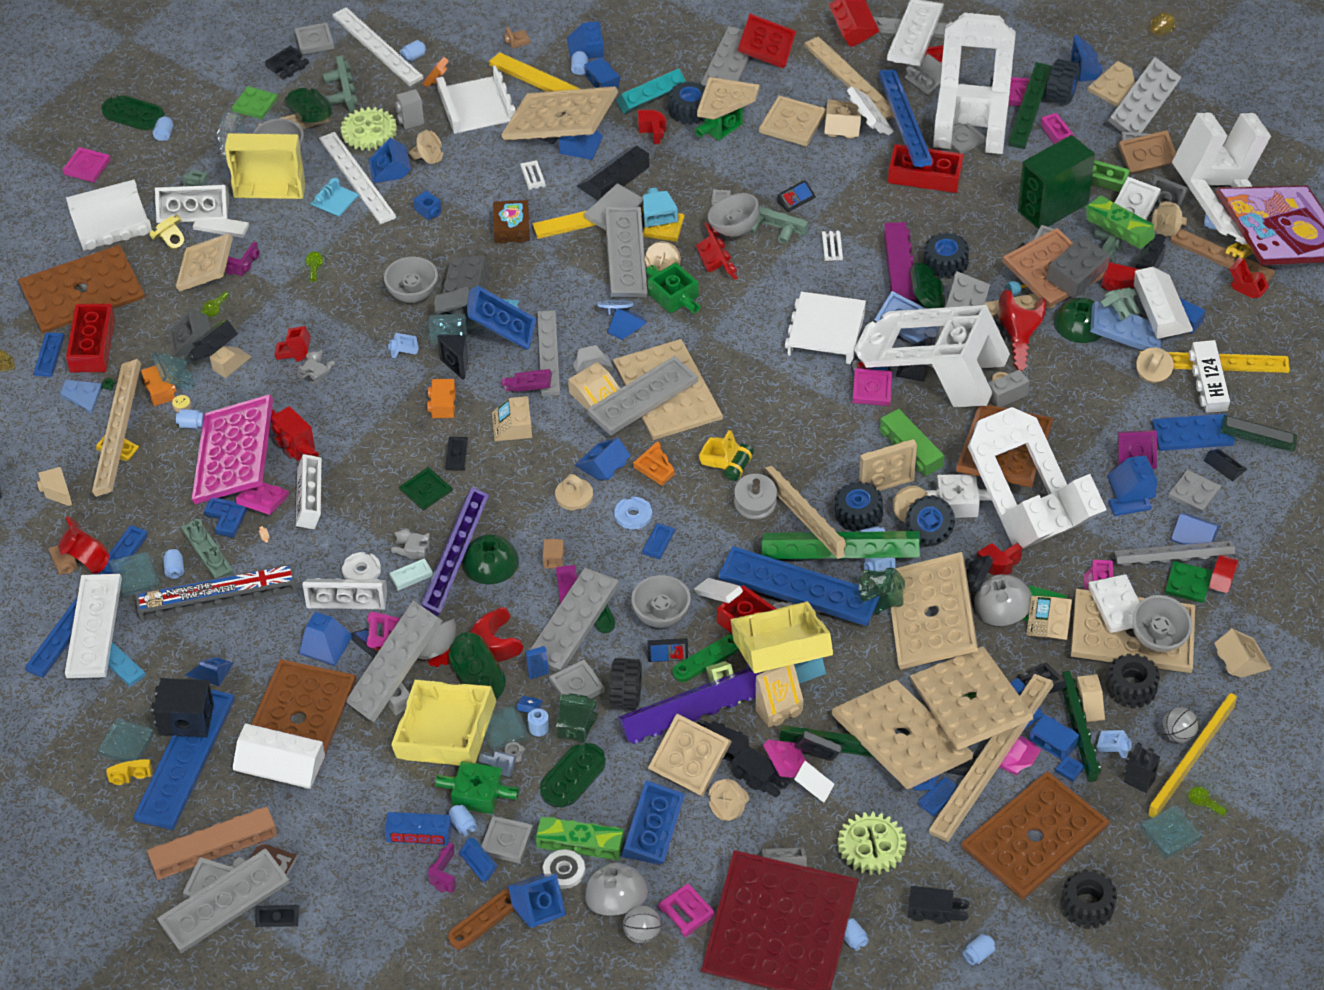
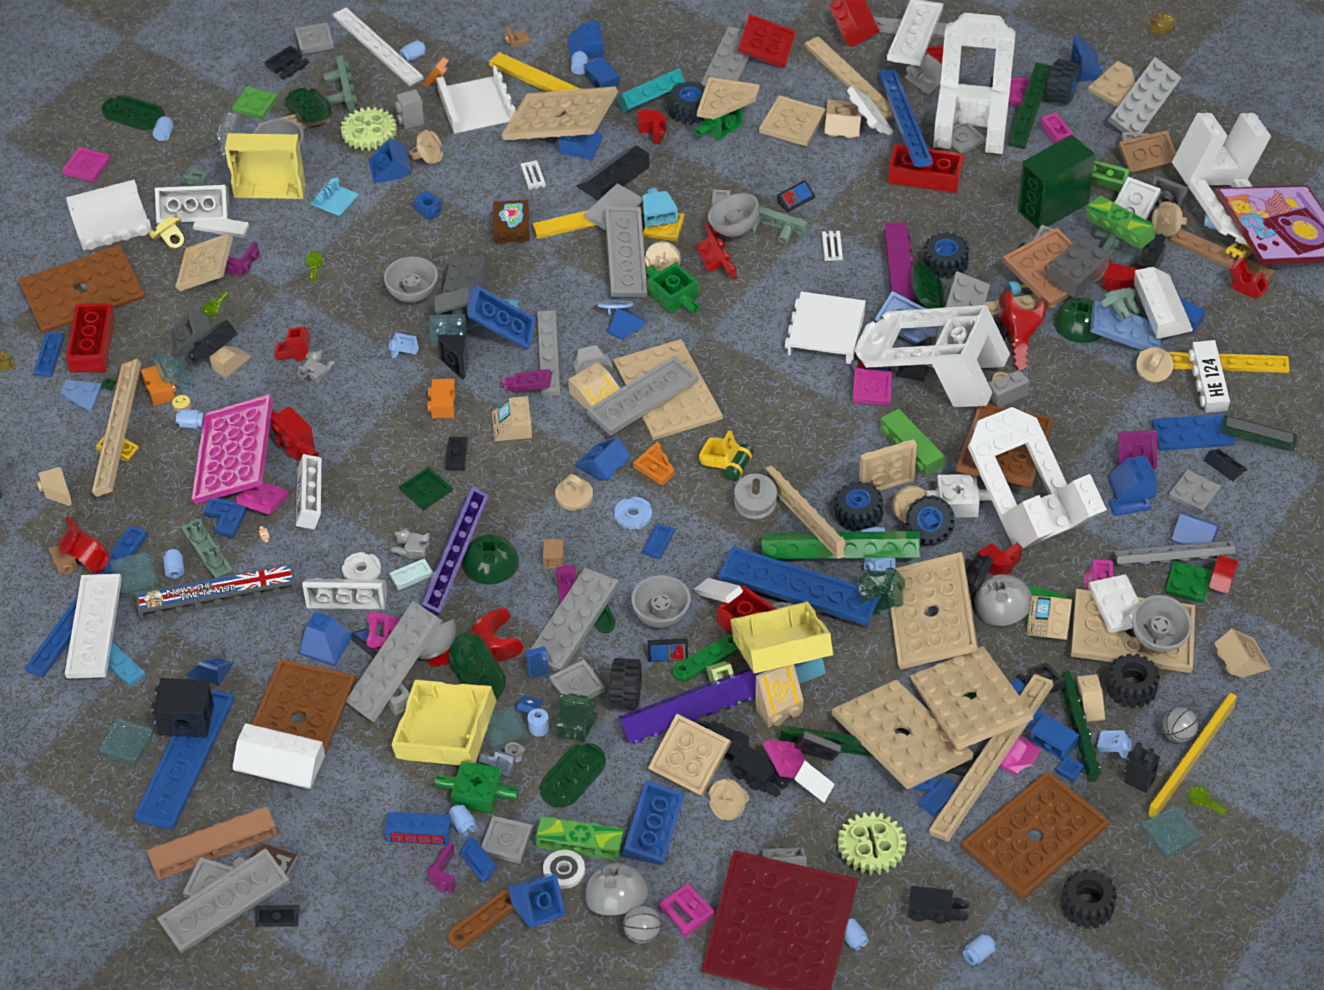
(122, 772): yellow slope -> none
(357, 178): white tile -> none

